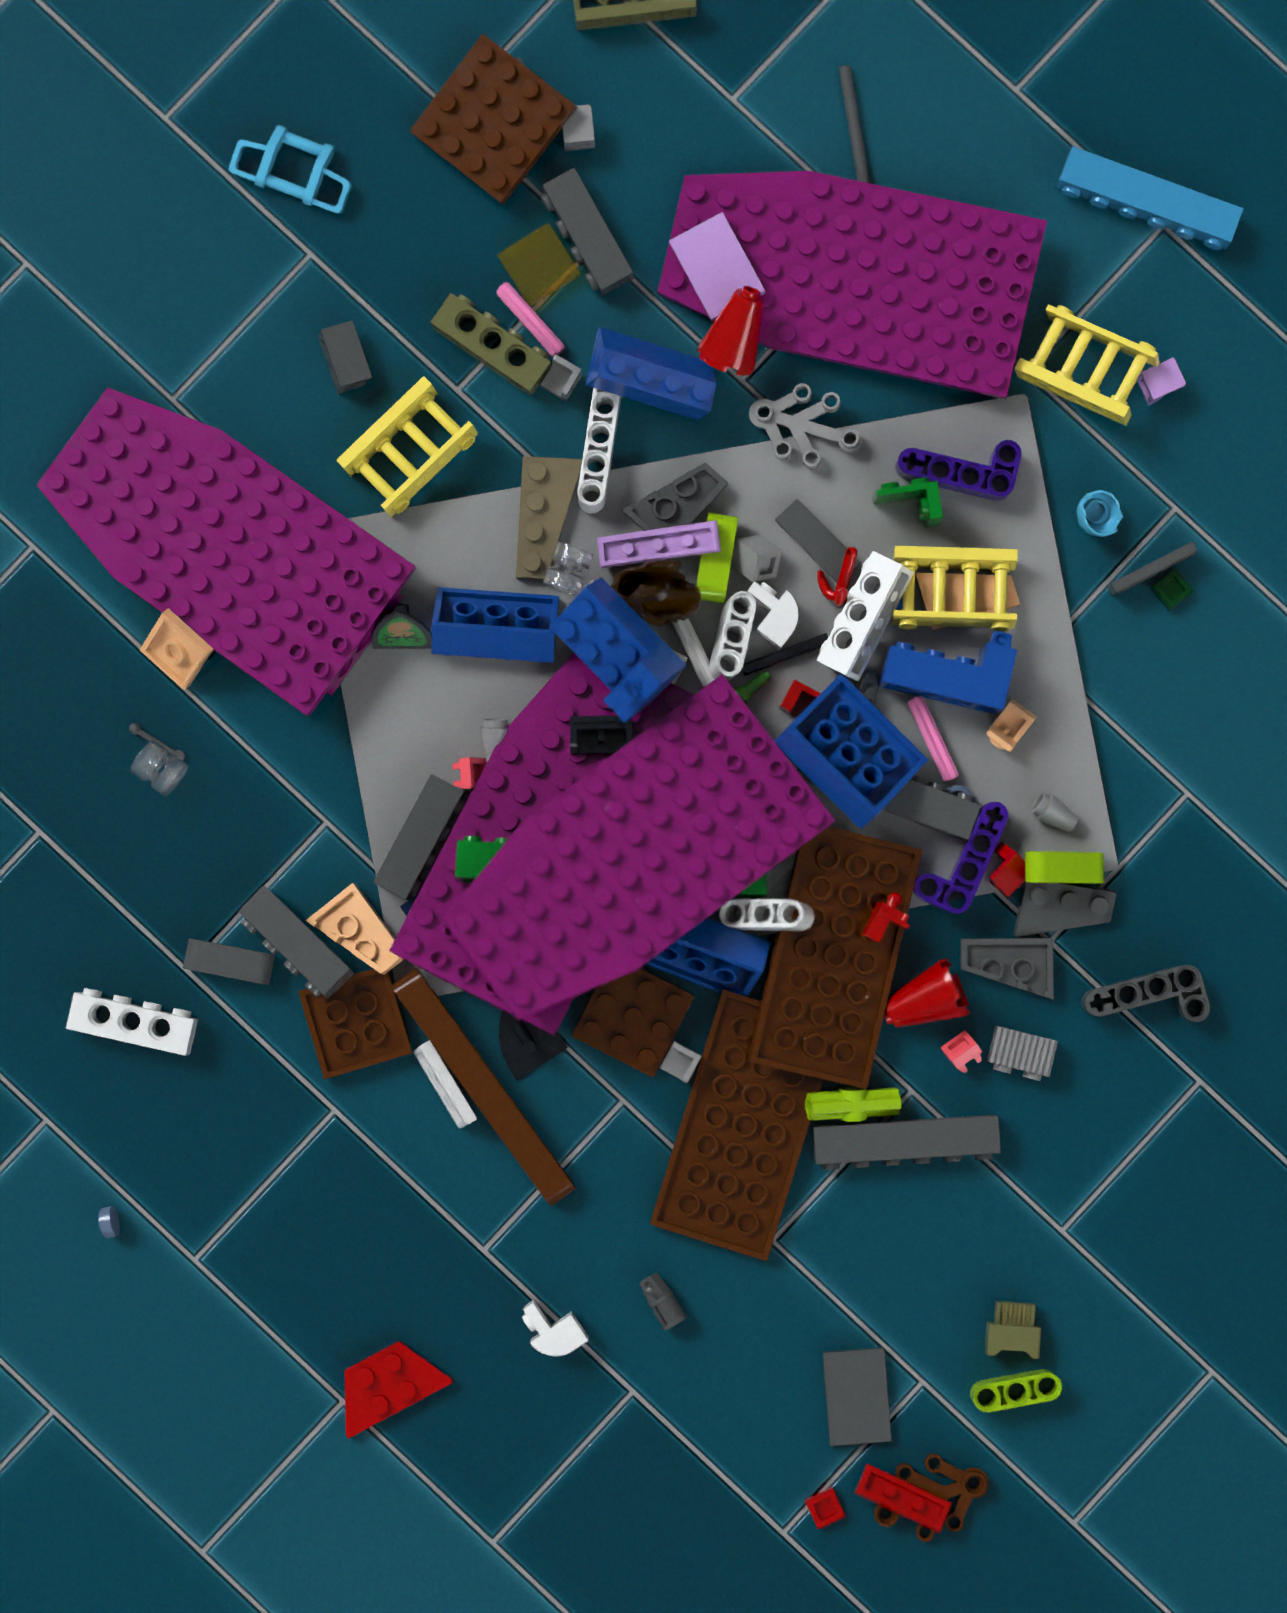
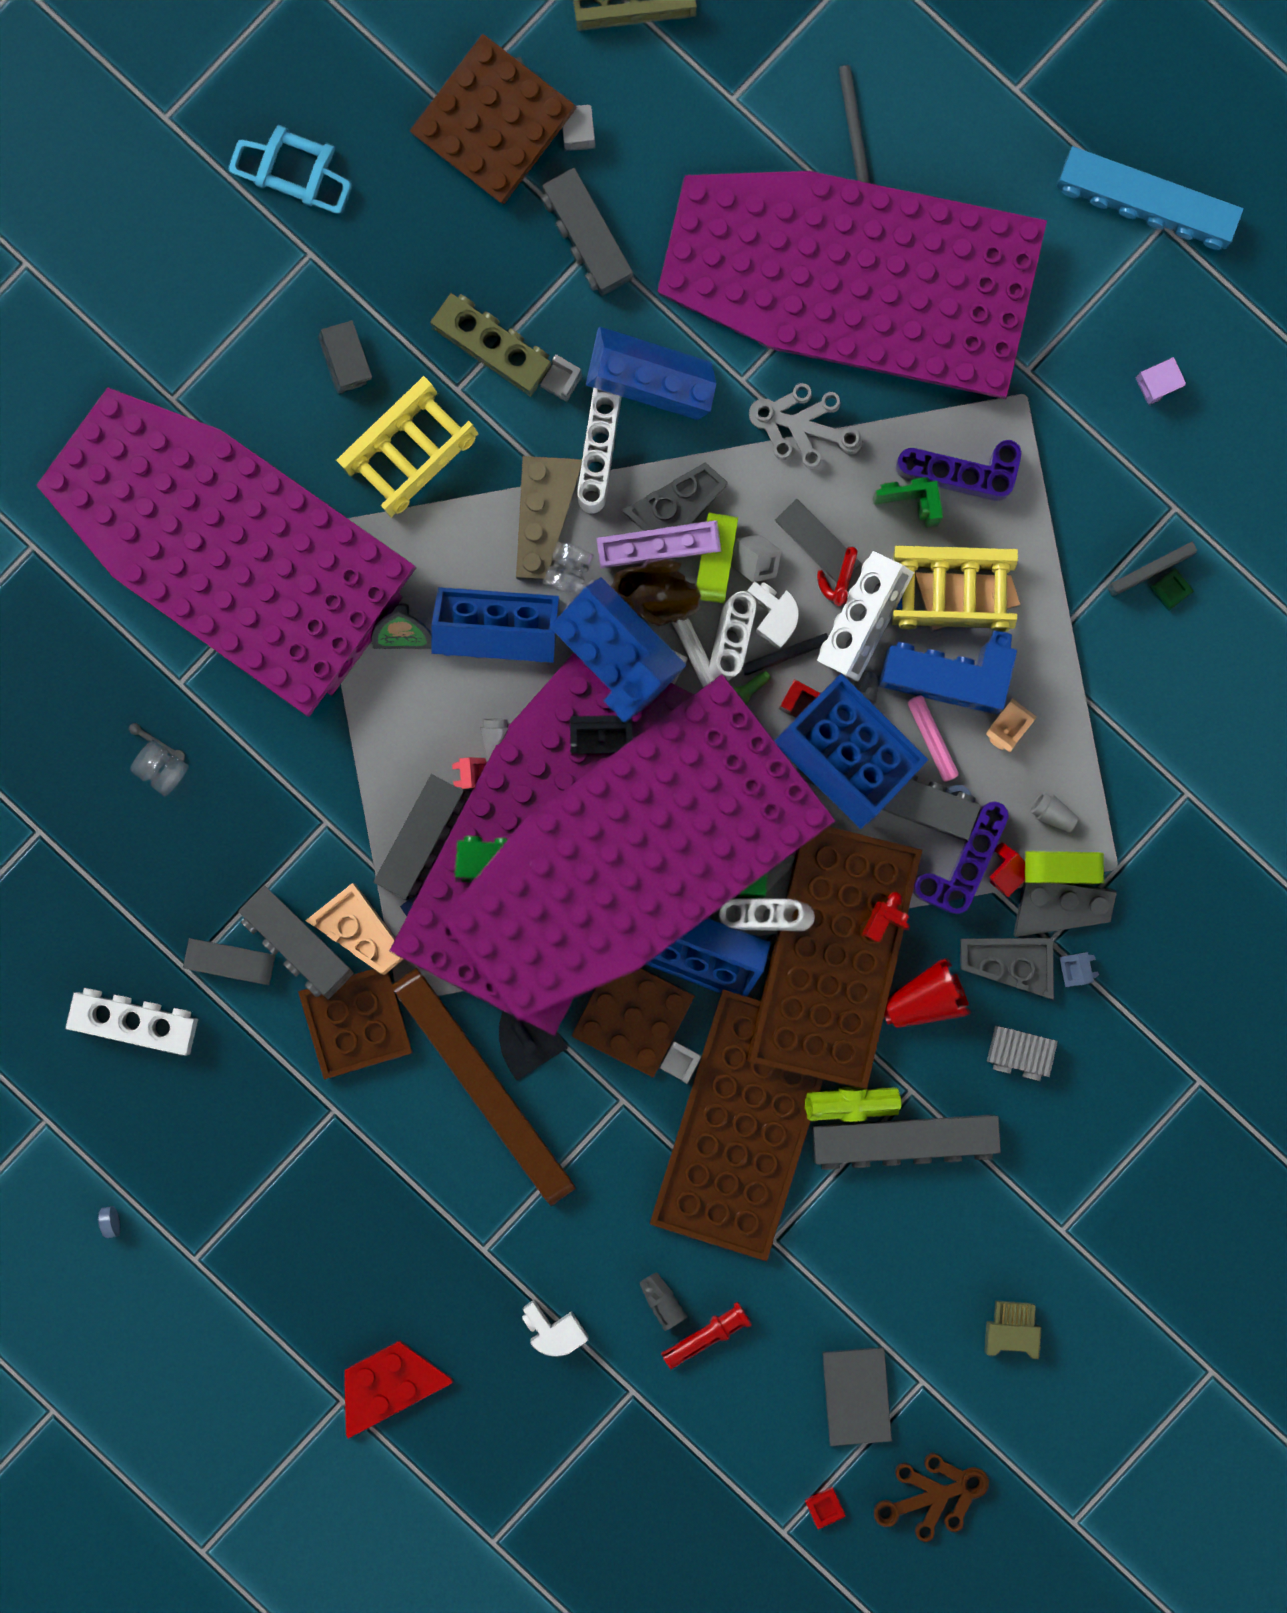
(176, 649): light nougat tile -> none
(444, 1084): white tile -> none
(530, 319): bright pink axle -> none
(539, 264): clear yellow tile -> none
(714, 263): lavender tile -> none
(718, 1329): none -> red pin
(735, 333): red cone -> none
(902, 1498): red tile -> none
(962, 1050): coral tile -> none
(1030, 1394): lime beam -> none
(1077, 969): none -> sand blue tile
(1088, 394): light yellow fence -> none
(1099, 513): medium azure hair -> none
(1143, 996): dark grey beam -> none

